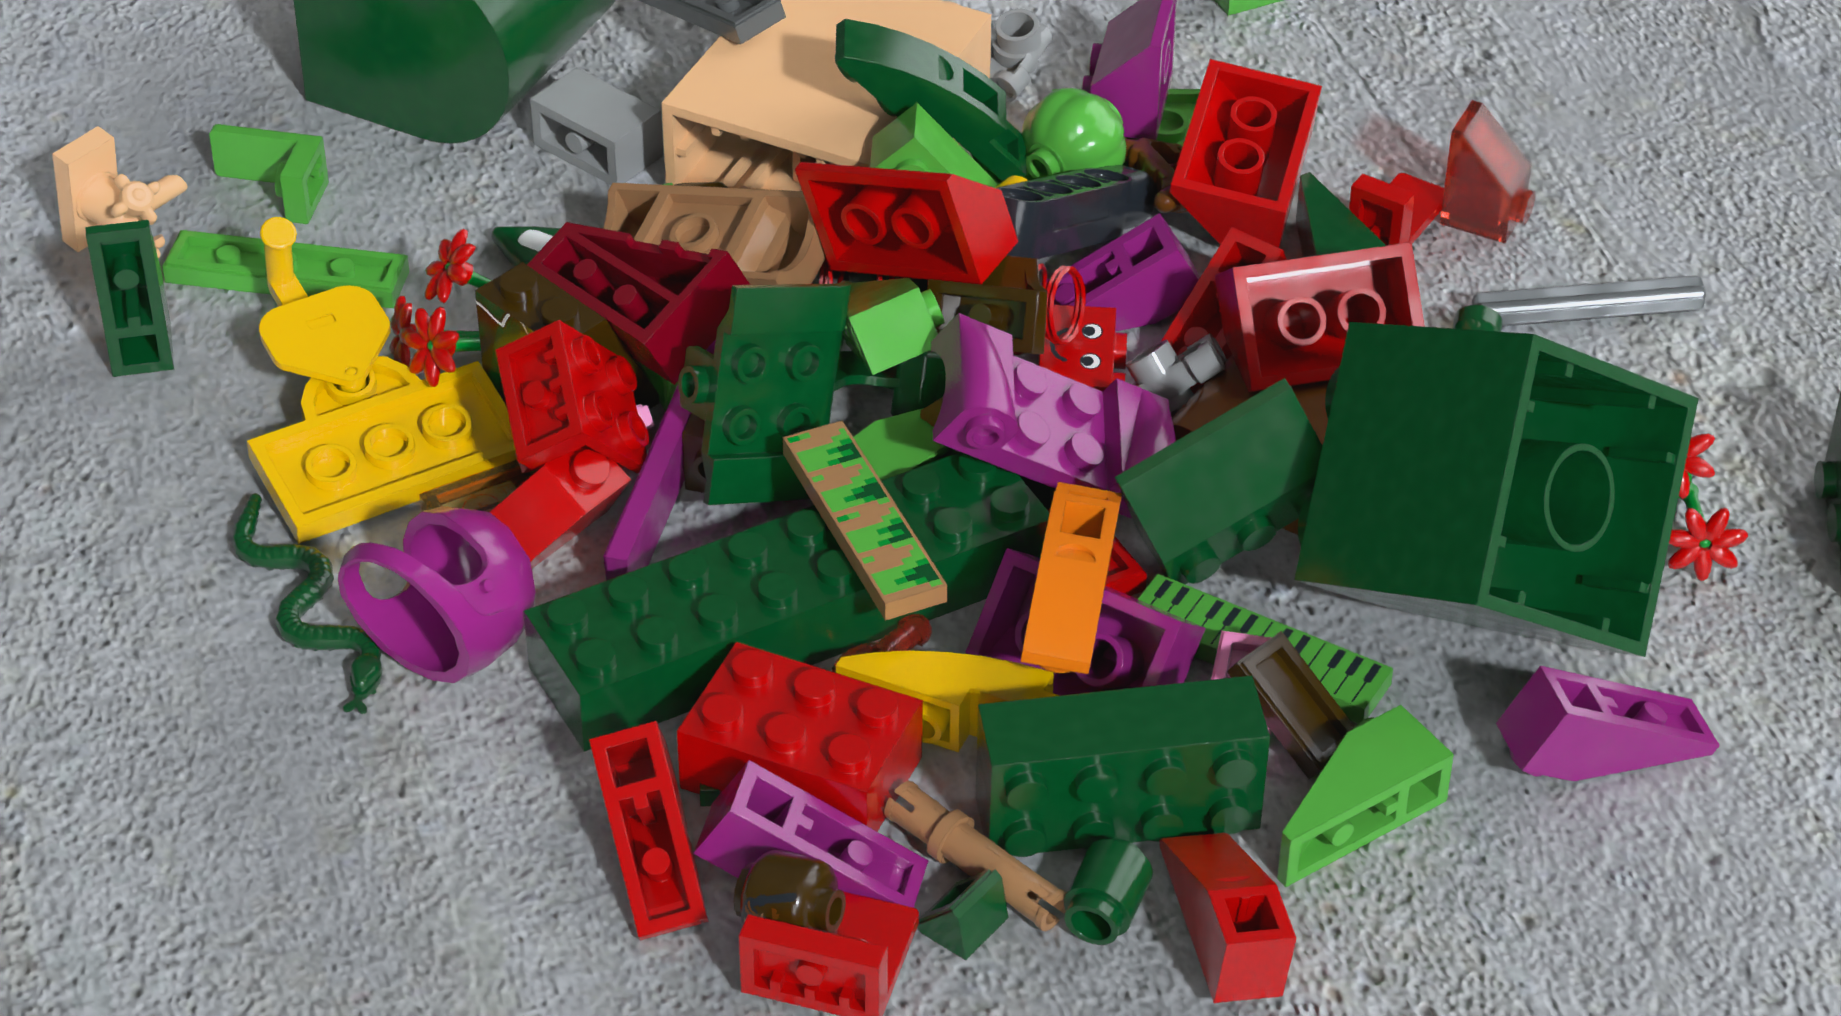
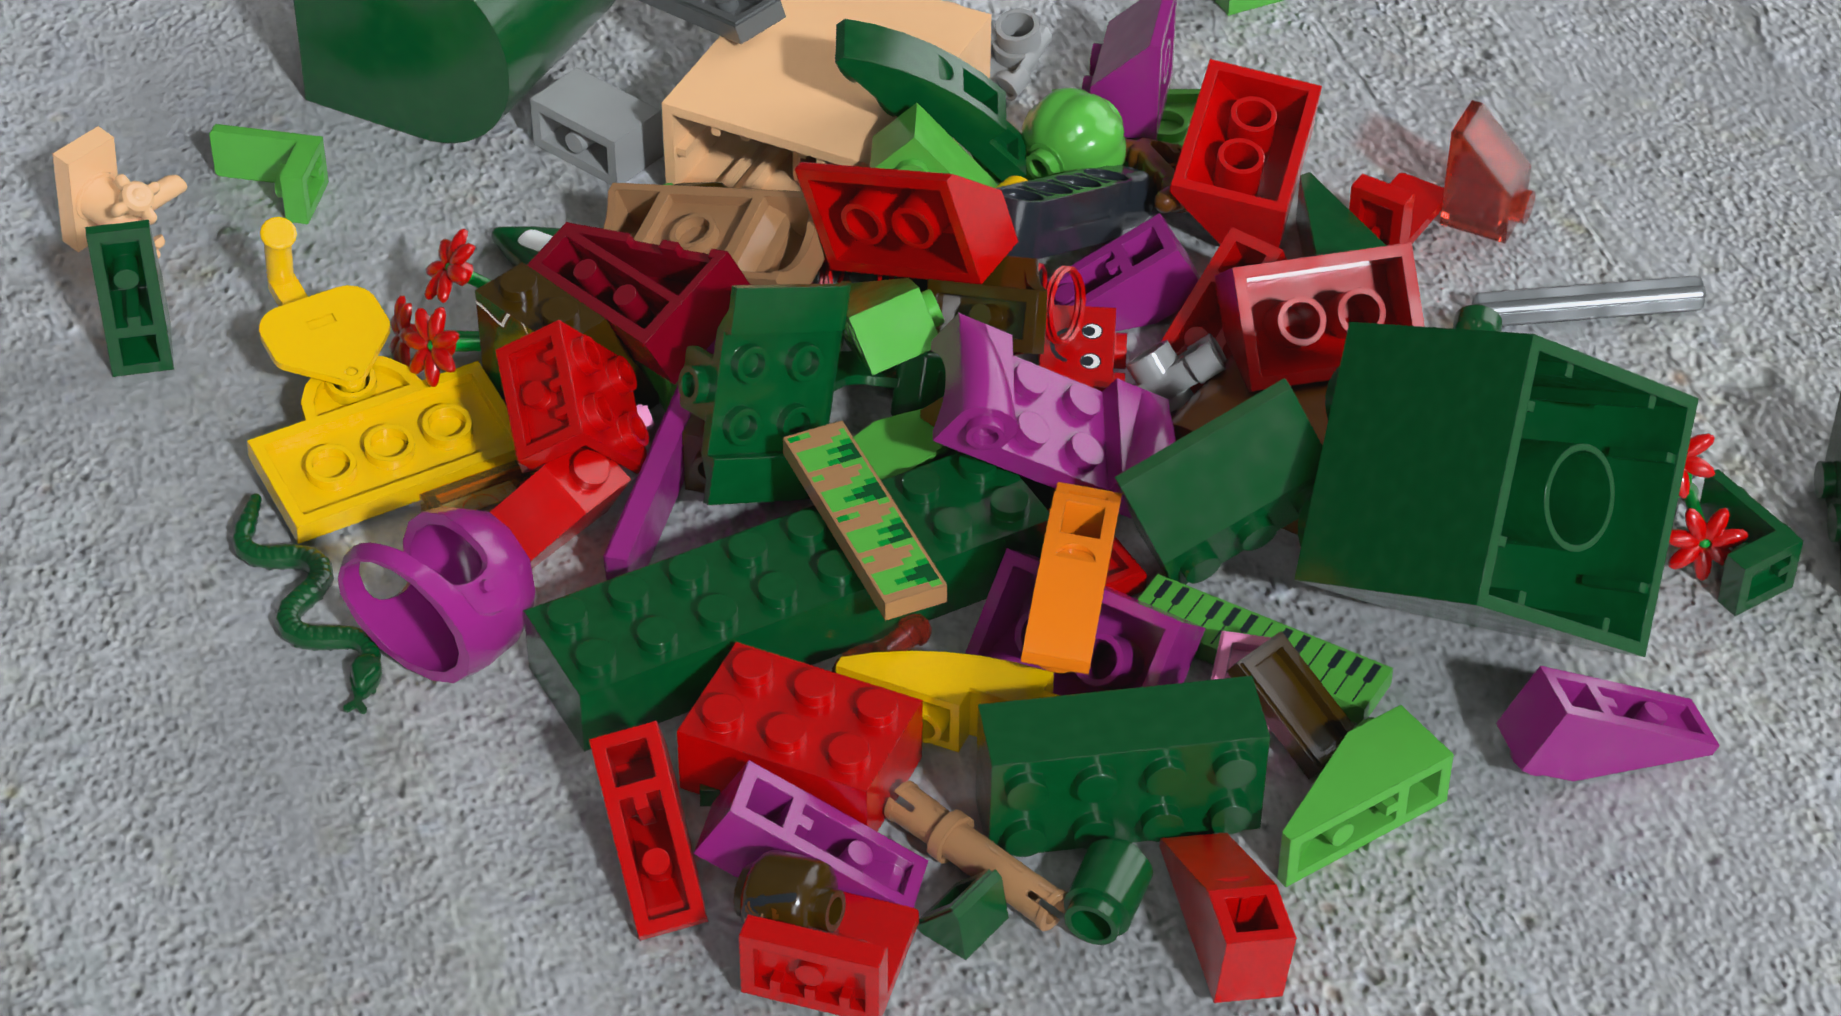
(240, 265): bright green tile -> none
(1767, 558): none -> dark green bracket

